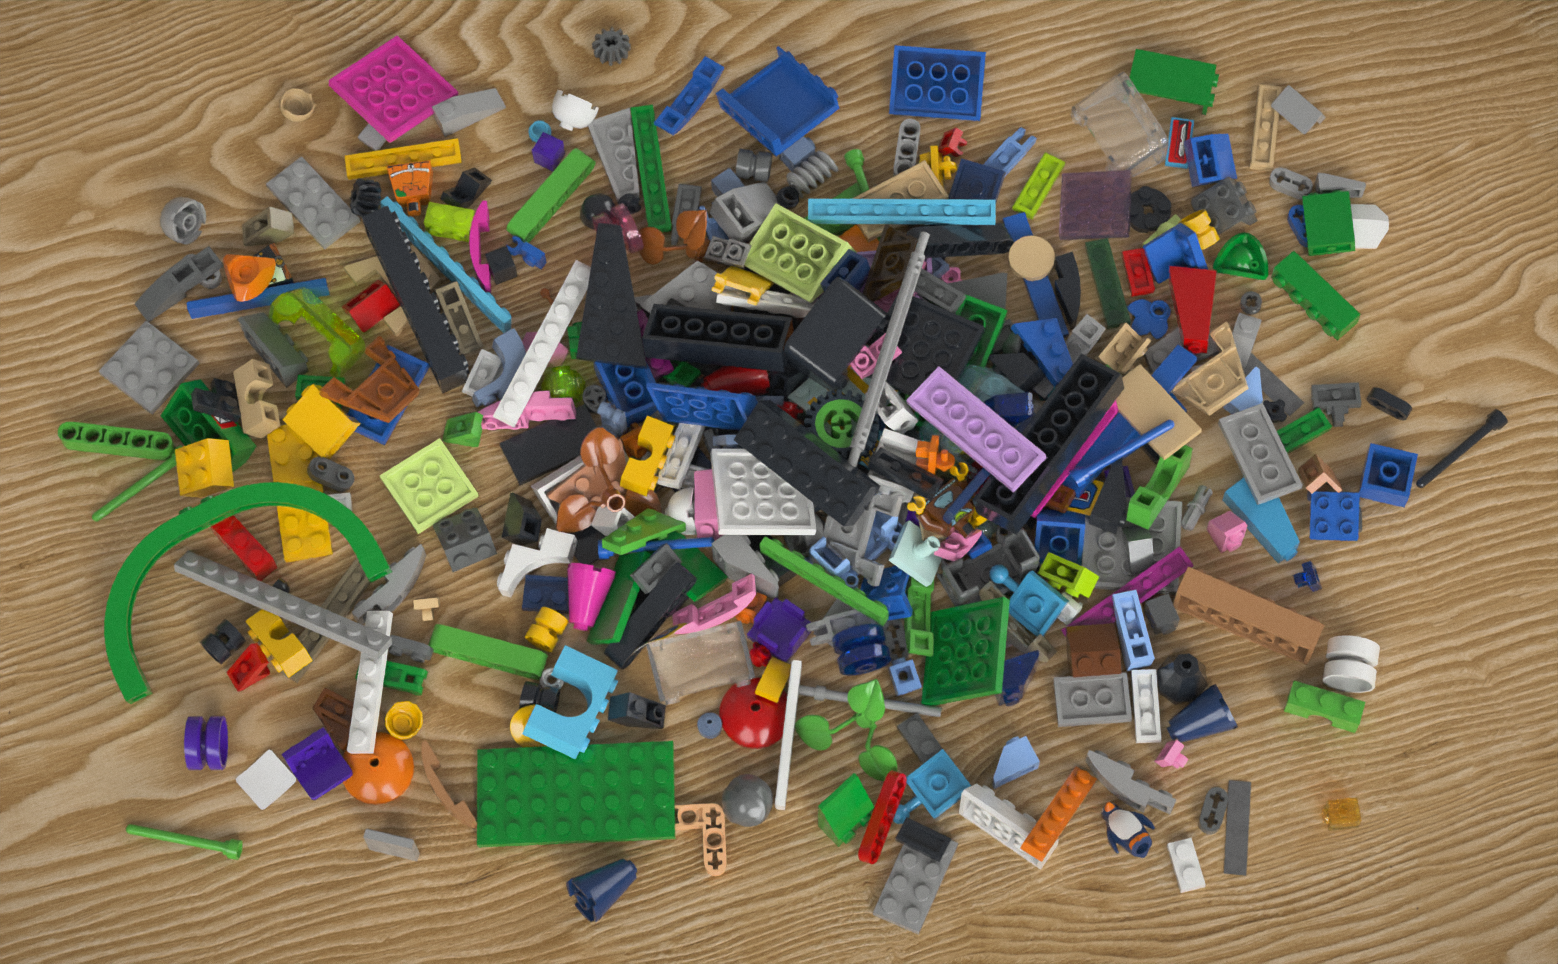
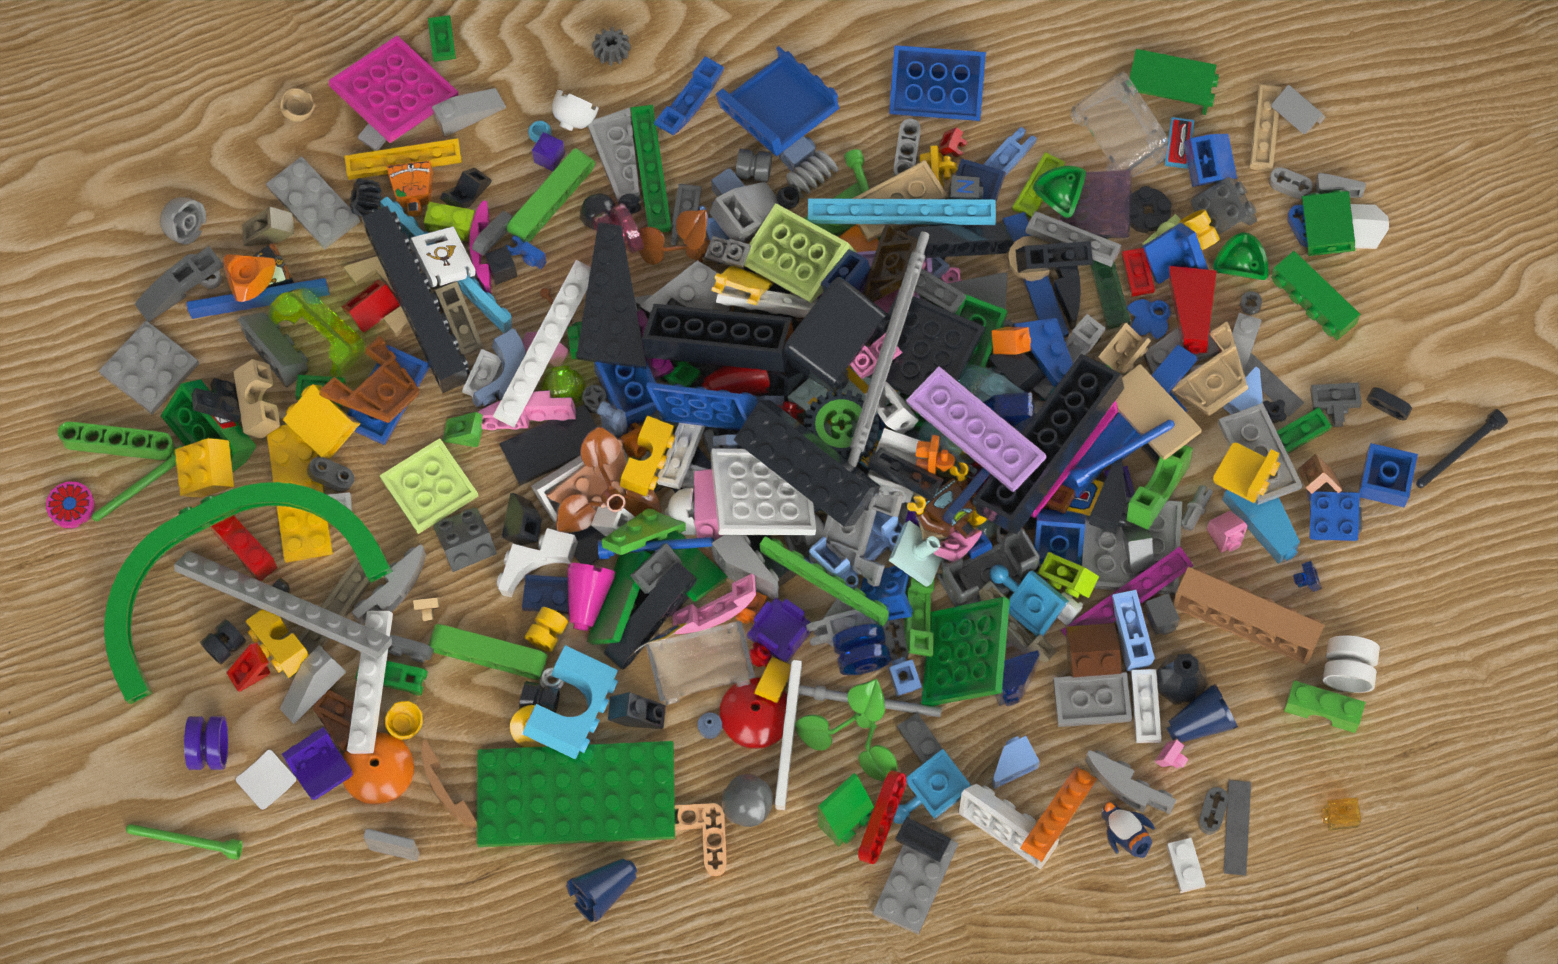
(70, 504): none -> tile
(311, 682): none -> light grey slope
(441, 38): none -> green plate
(445, 259): none -> white container
(492, 233): none -> dark grey beam
(965, 188): none -> dark grey brick
(1011, 340): none -> orange brick
(1053, 256): none -> black slope
(1060, 232): none -> light grey plate
(1061, 188): none -> green hat
(1246, 471): none -> yellow bracket

